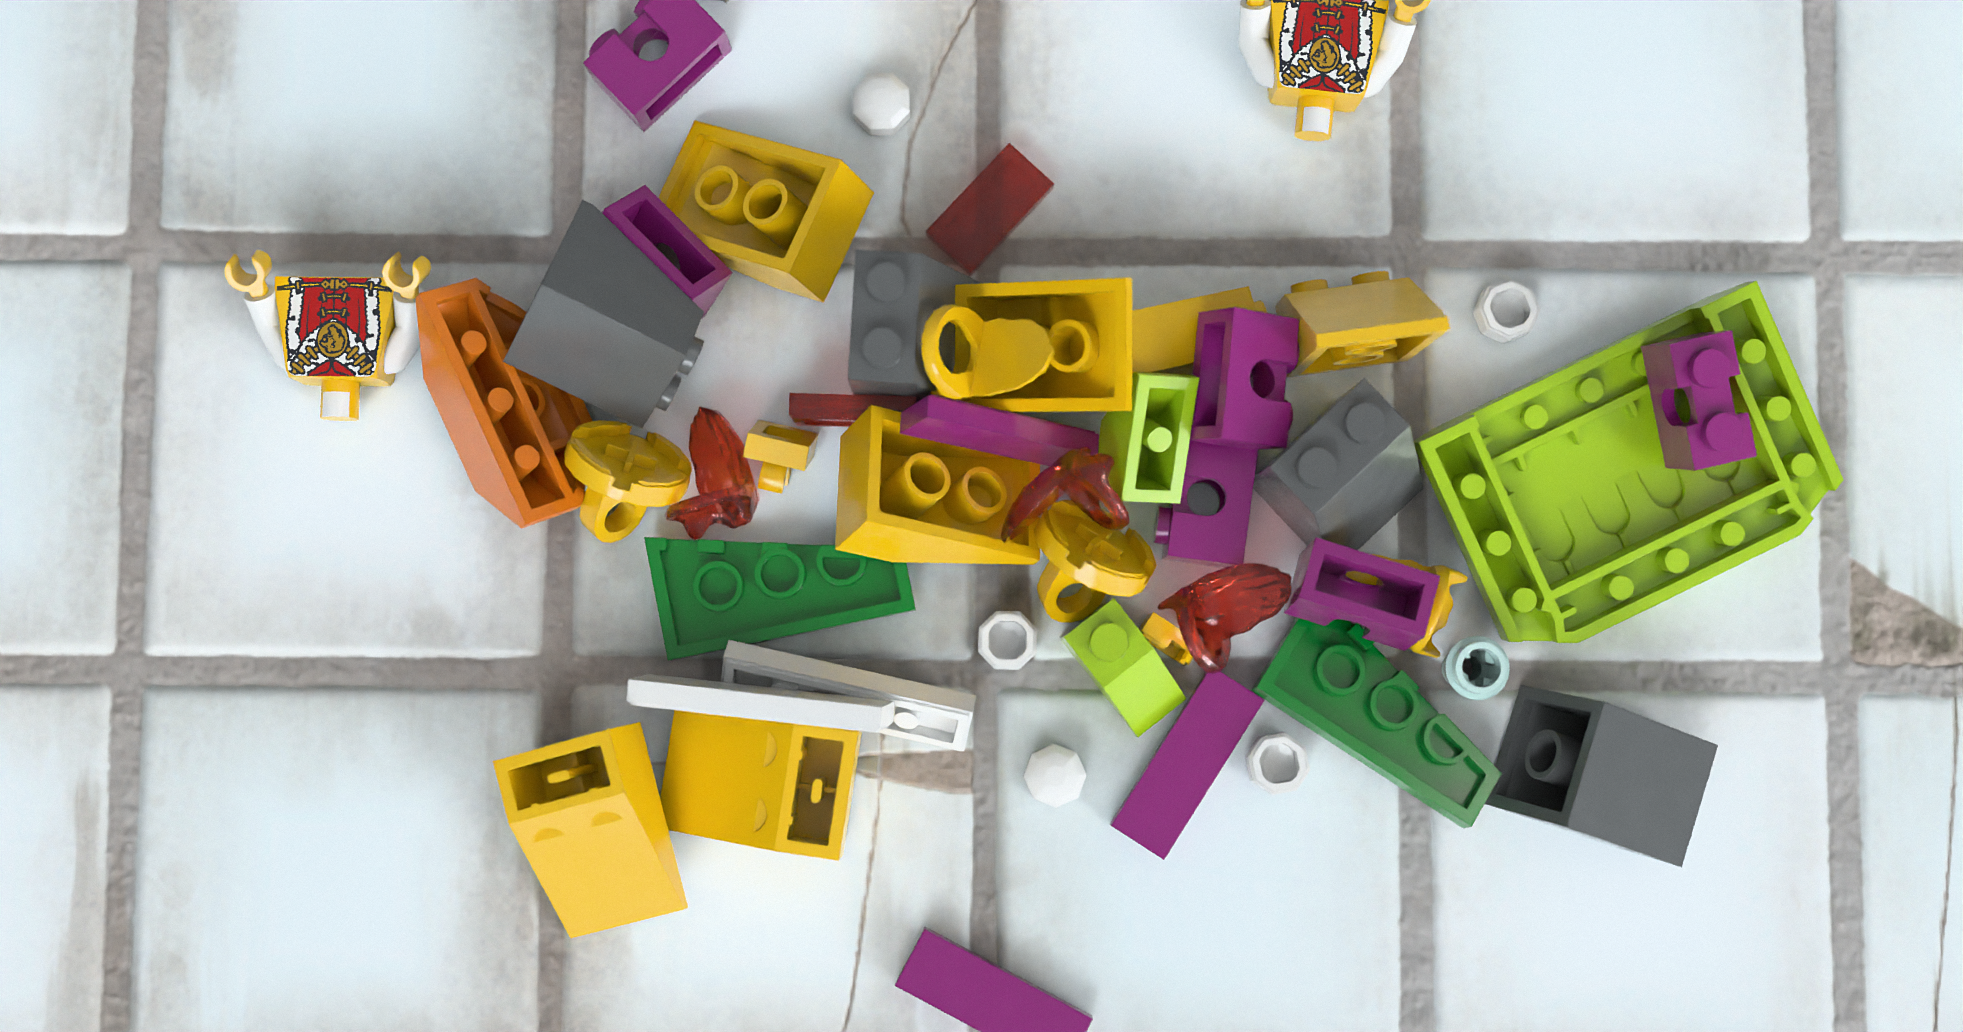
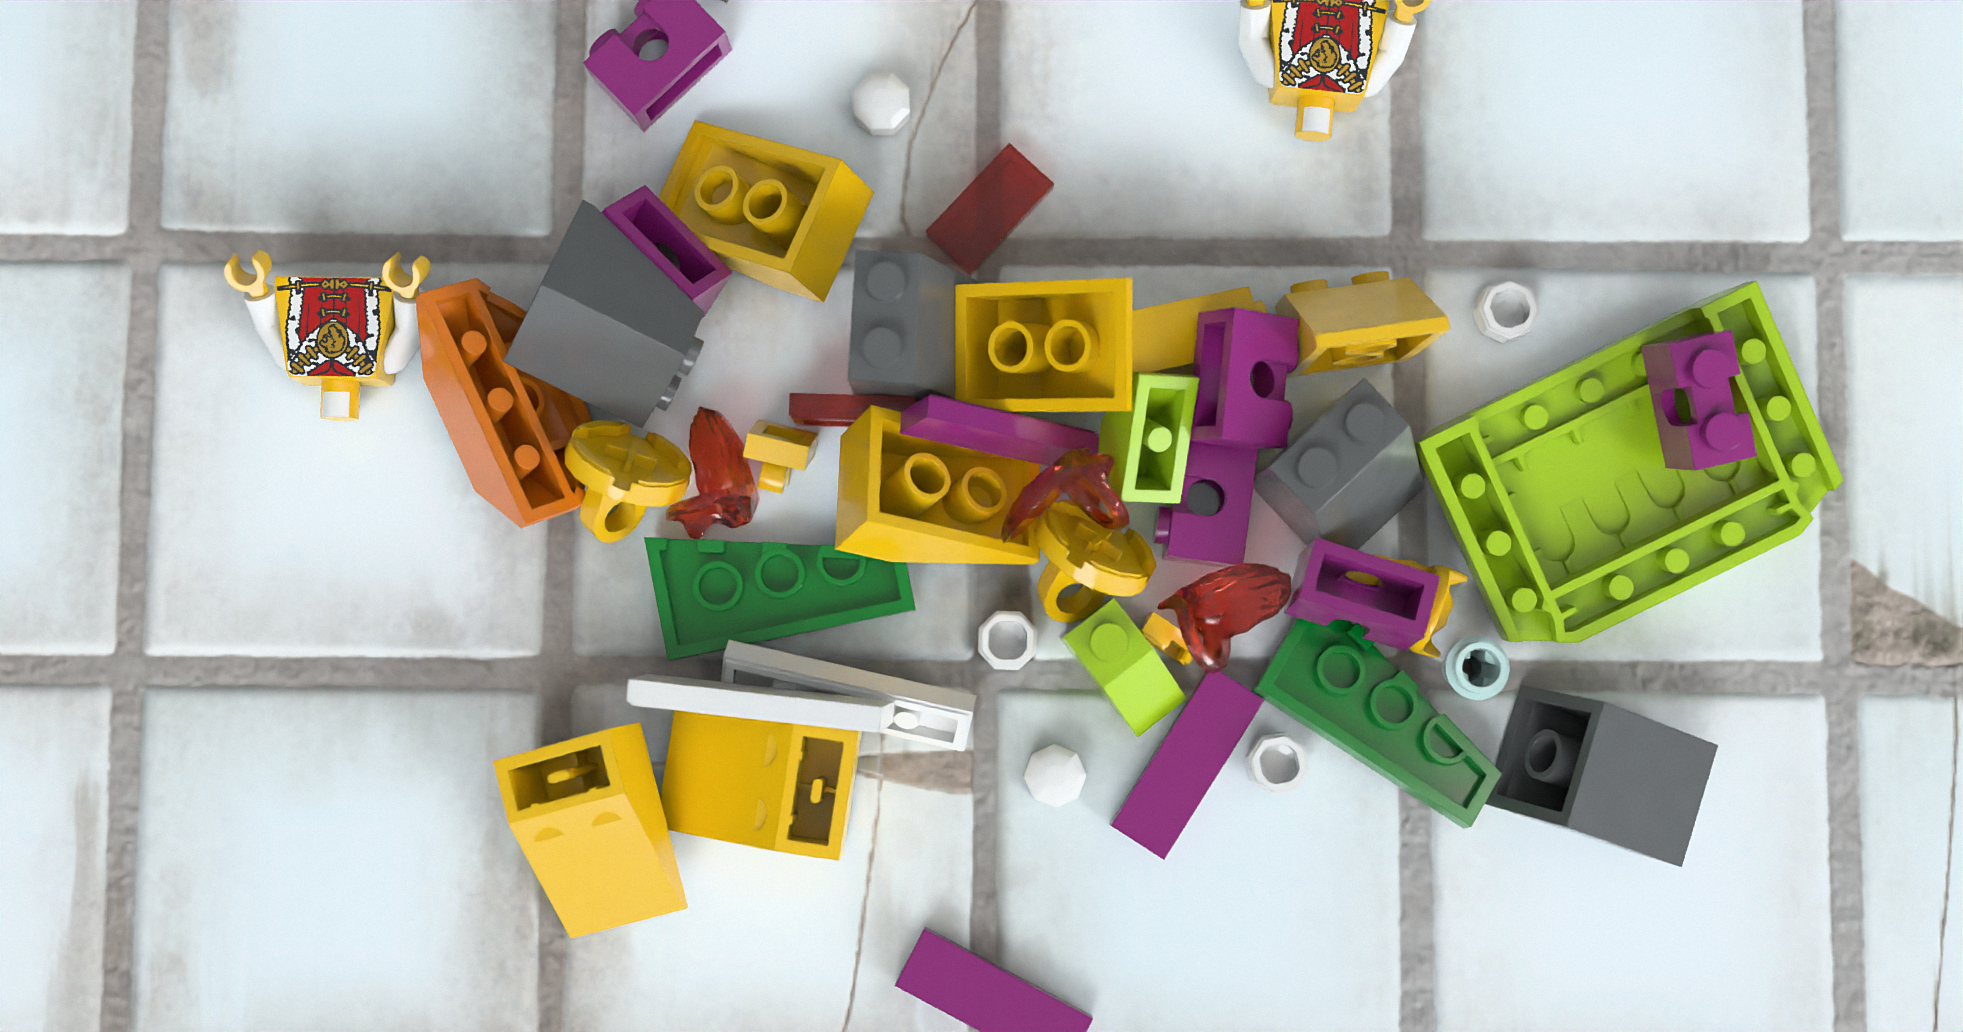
(991, 354): yellow piece -> none

